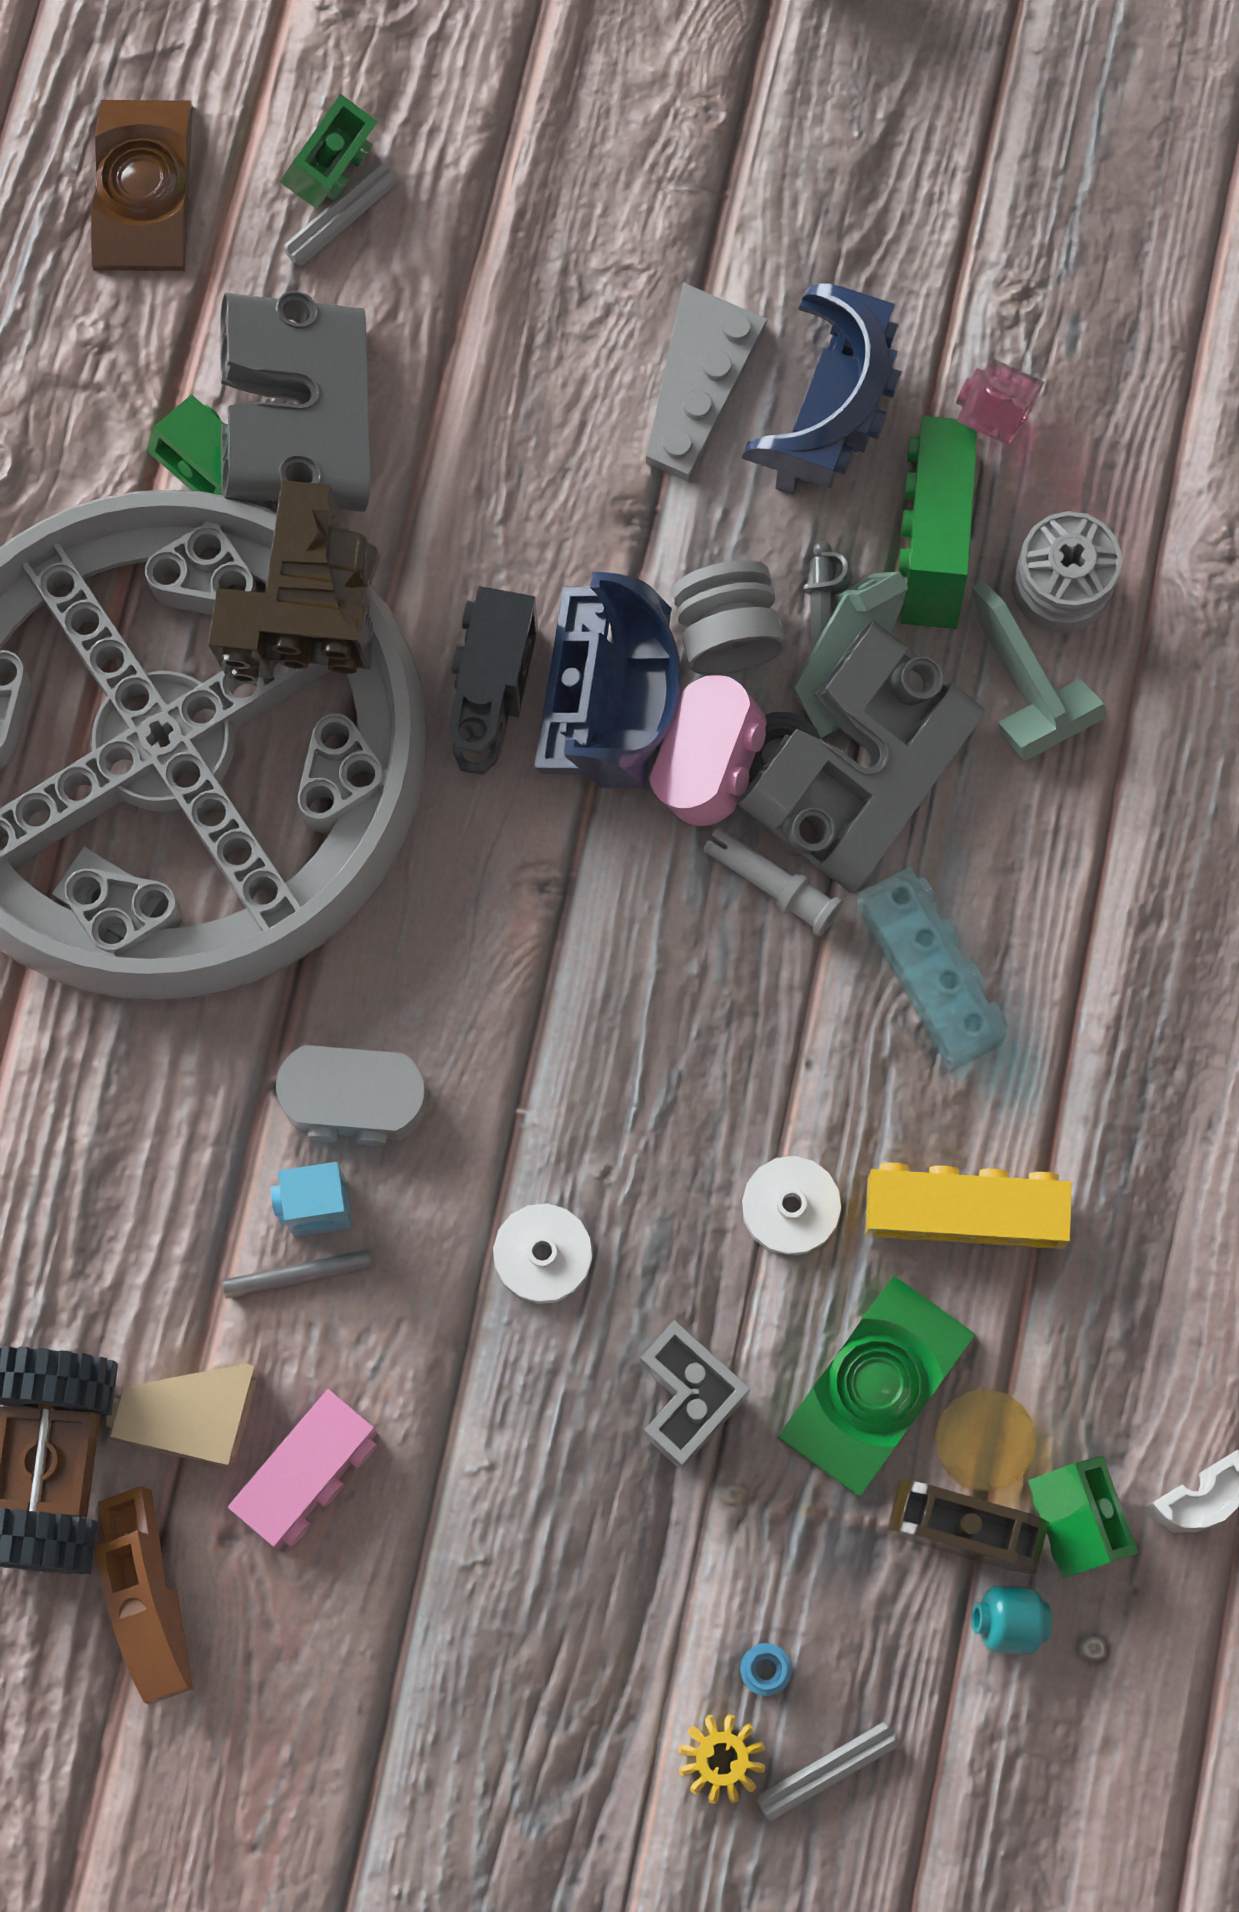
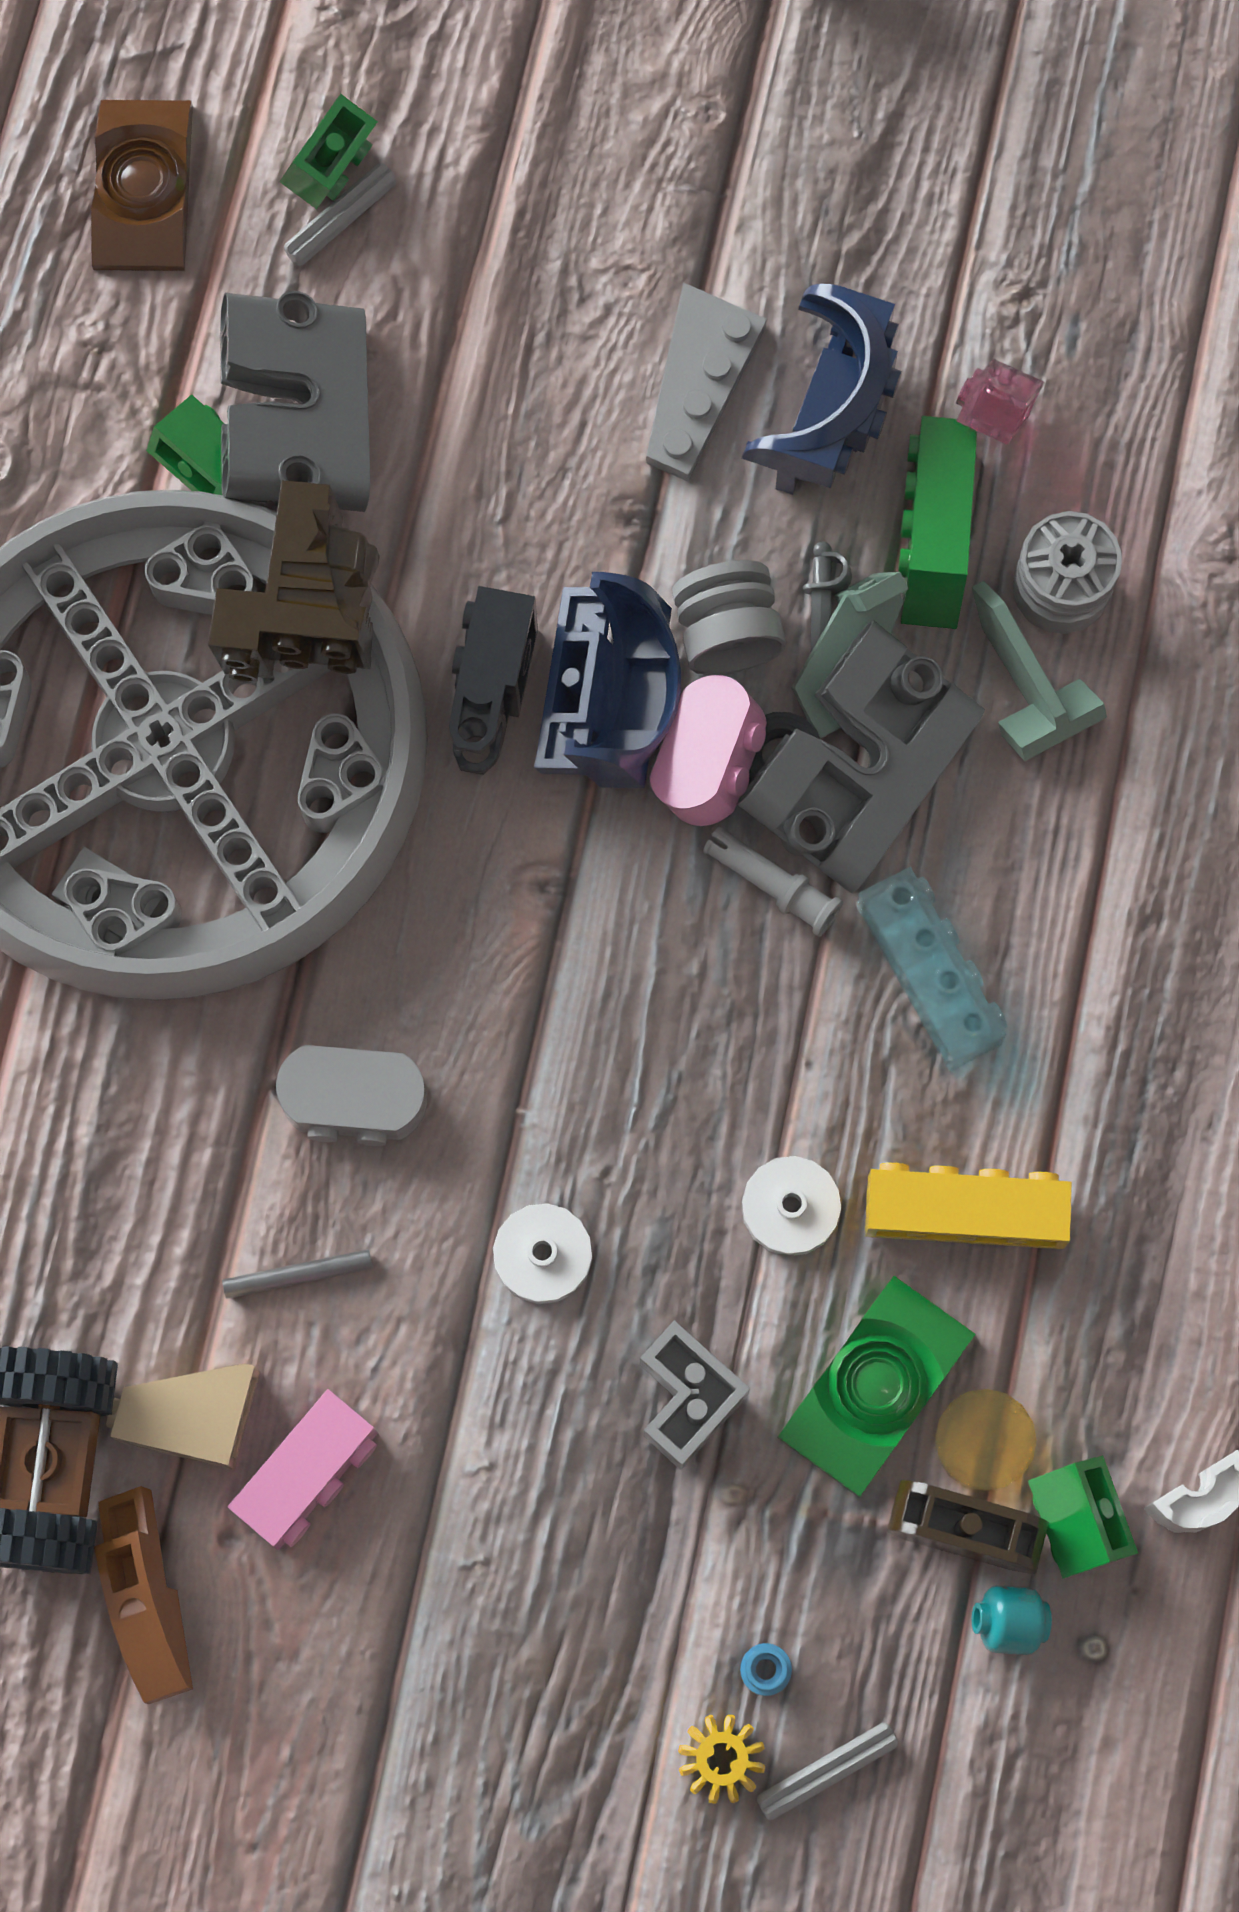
(312, 1199): medium azure brick -> none

